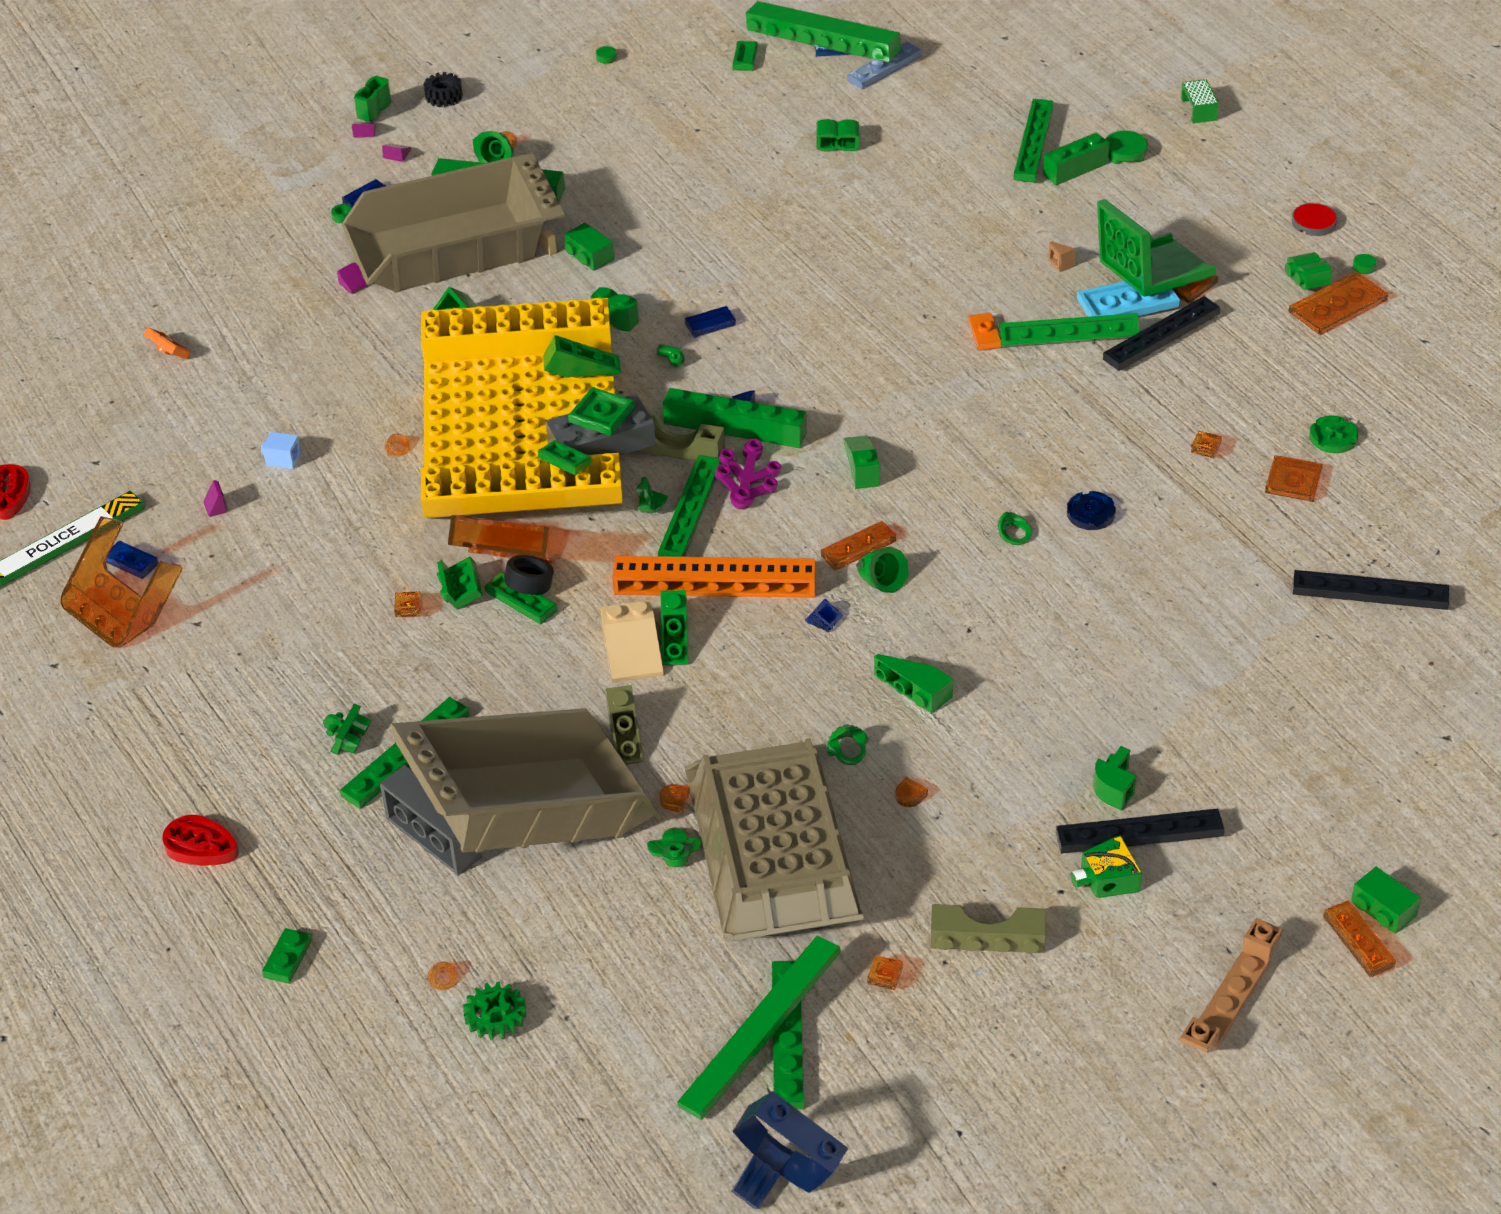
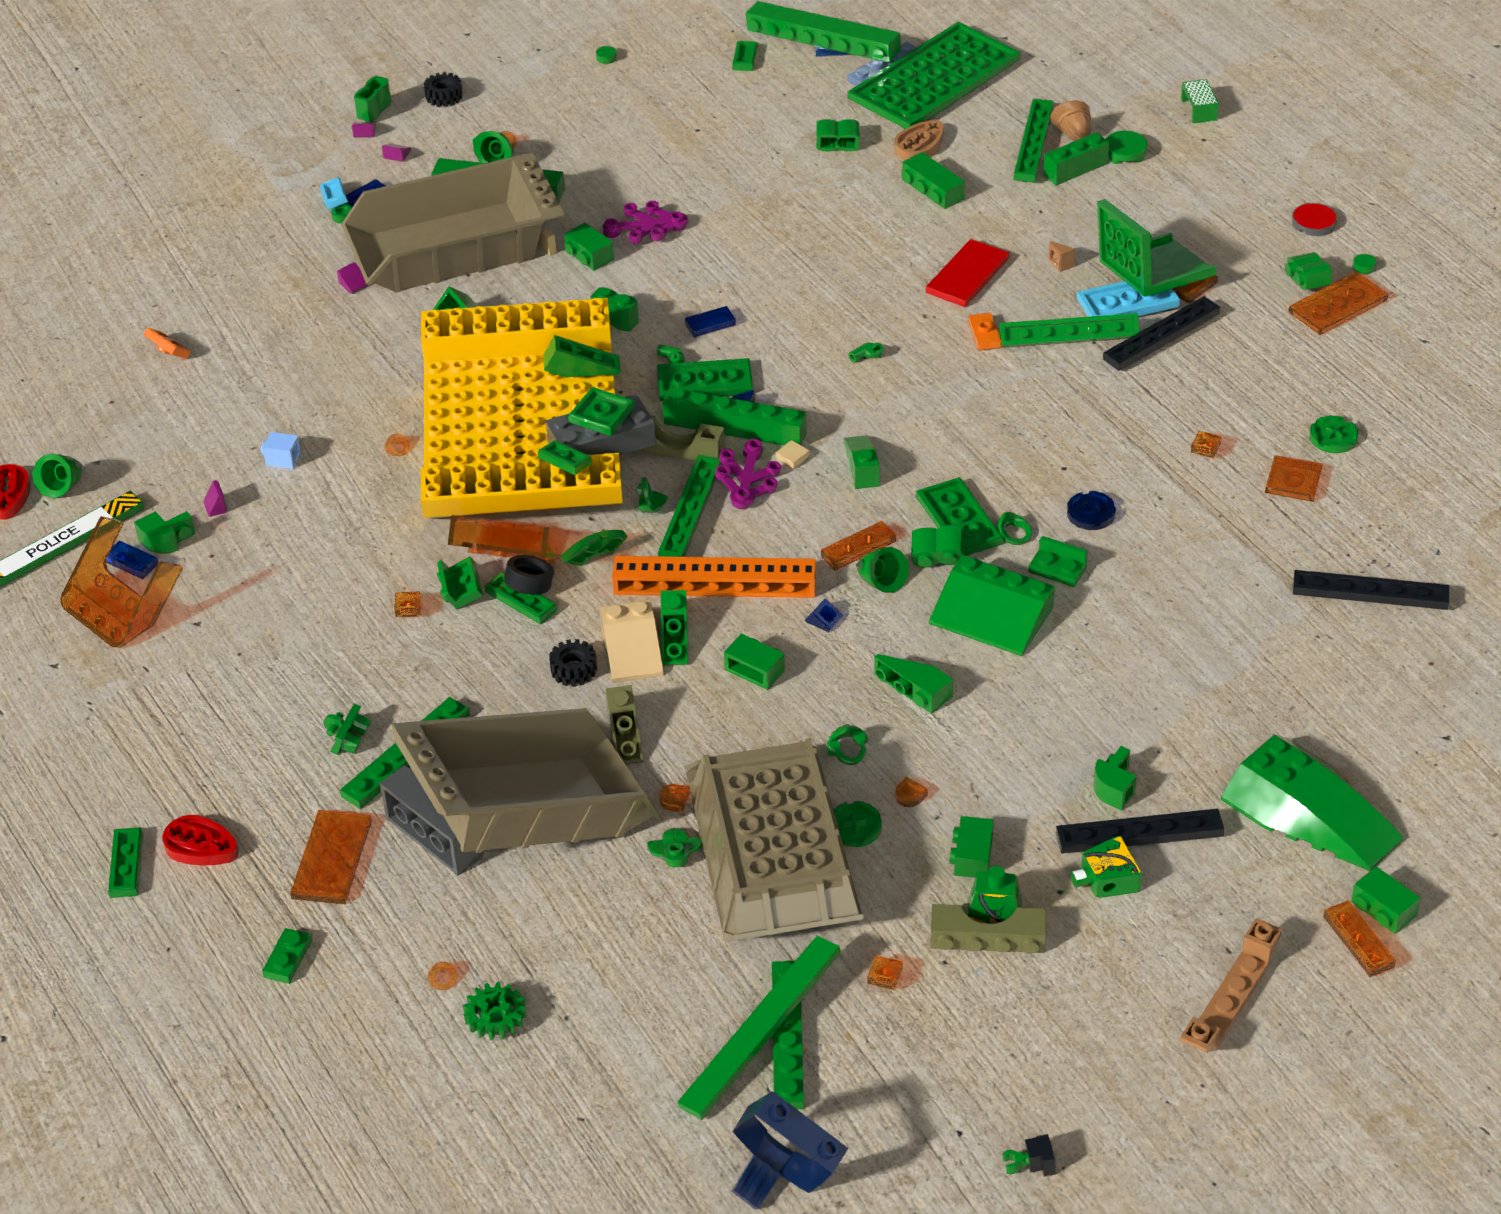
(56, 474): none -> green piece
(125, 862): none -> green tile
(162, 535): none -> green brick
(331, 857): none -> clear orange tile
(333, 193): none -> medium azure tile
(573, 652): none -> black tyre
(594, 545): none -> green tile
(669, 221): none -> magenta plant
(707, 377): none -> green tile
(754, 661): none -> green brick
(792, 454): none -> tan tile
(858, 823): none -> green tile
(867, 350): none -> green arm
(929, 138): none -> medium nougat piece
(933, 75): none -> green plate
(933, 180): none -> green brick
(937, 545): none -> green brick
(955, 505): none -> green tile
(967, 272): none -> red tile
(973, 846): none -> green brick
(993, 605): none -> green slope
(994, 896): none -> green torso
(1037, 1156): none -> black piece
(1059, 561): none -> green bracket
(1072, 119): none -> medium nougat piece
(1309, 800): none -> green wedge

